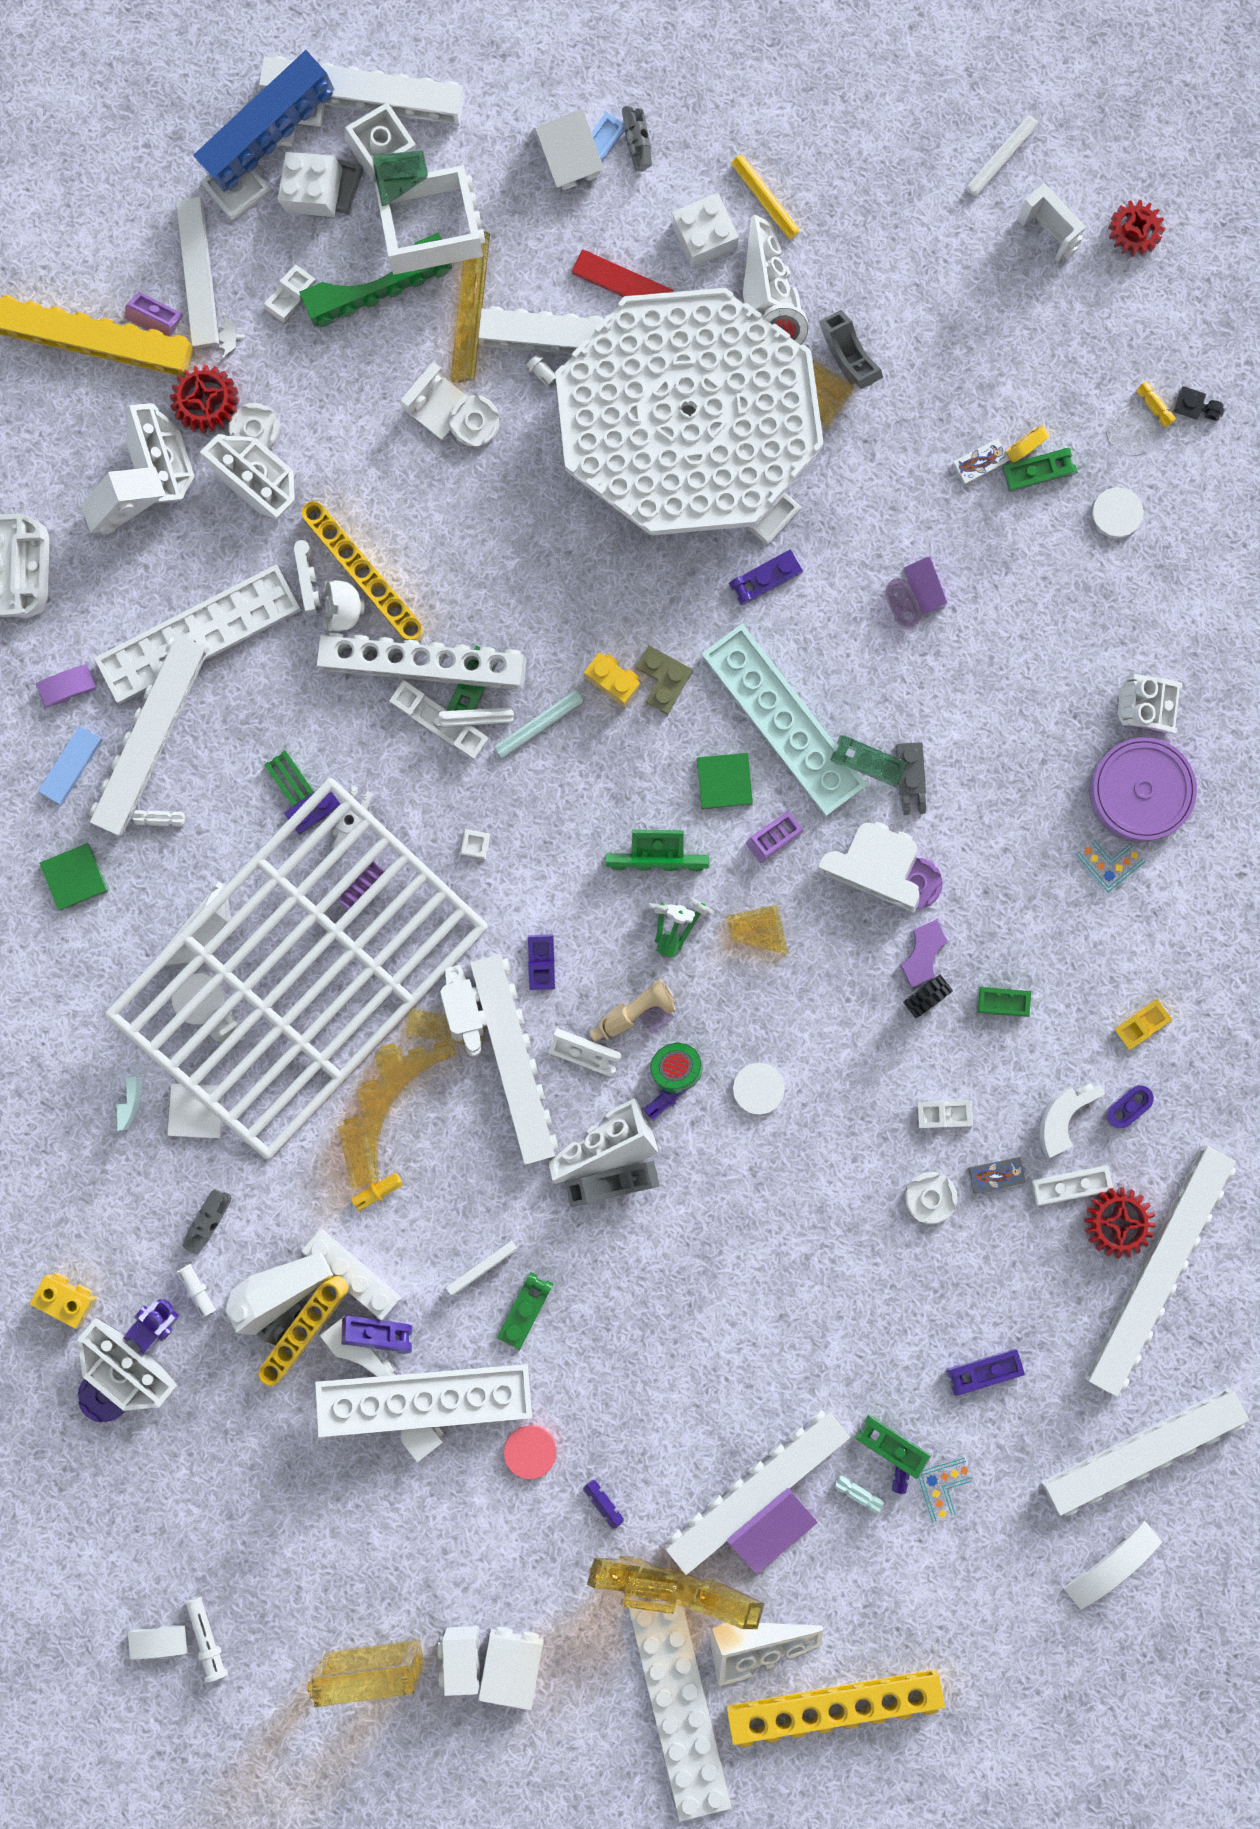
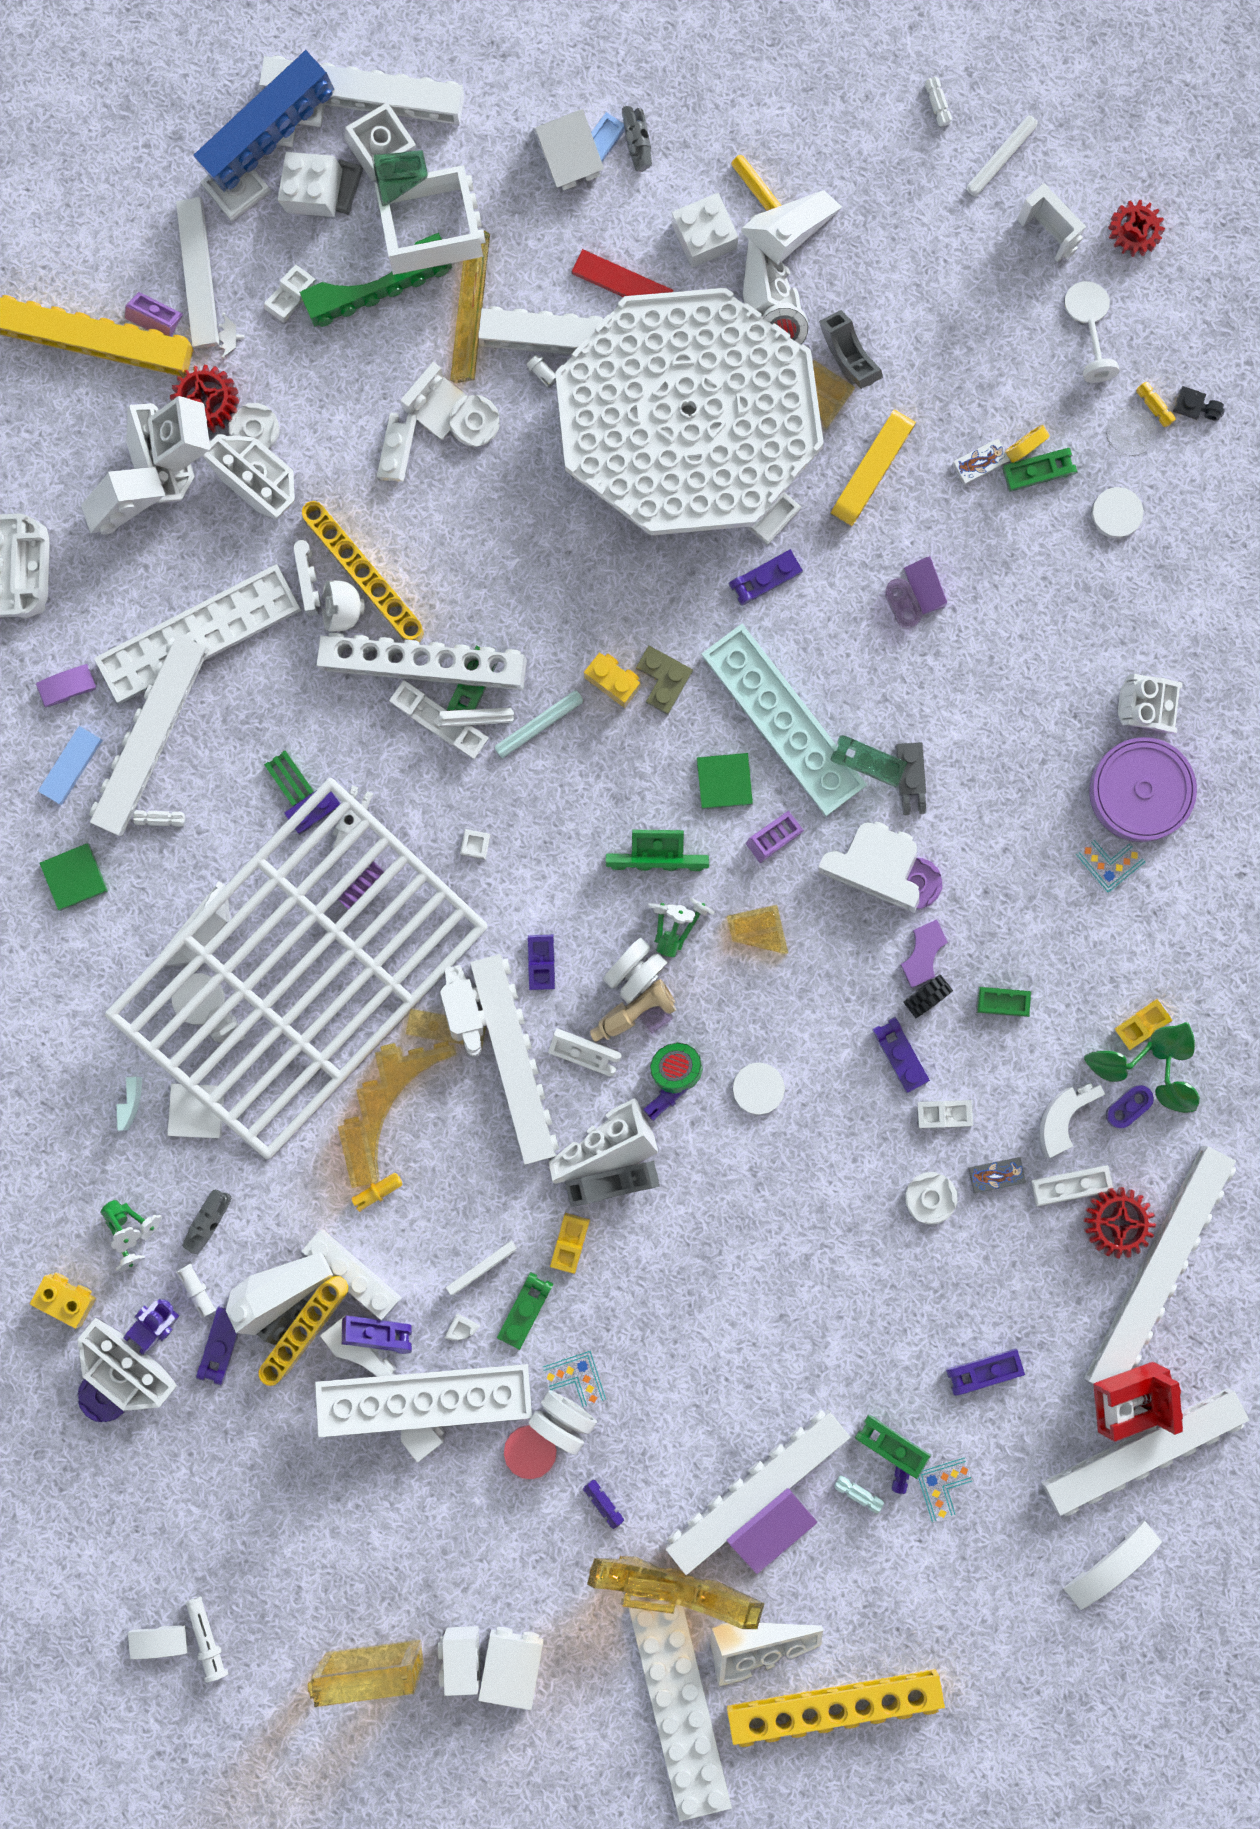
(115, 1217): none -> plant
(178, 434): none -> white brick
(218, 1348): none -> dark purple plate
(396, 448): none -> white hinge
(461, 1328): none -> white tile
(562, 1422): none -> white wheel
(569, 1243): none -> yellow slope
(577, 1370): none -> clear tile
(637, 973): none -> white wheel
(789, 225): none -> white wedge
(873, 467): none -> yellow beam
(901, 1055): none -> dark purple plate
(938, 101): none -> white axle
(1089, 304): none -> white piece
(1138, 1402): none -> red brick
(1166, 1043): none -> green plant

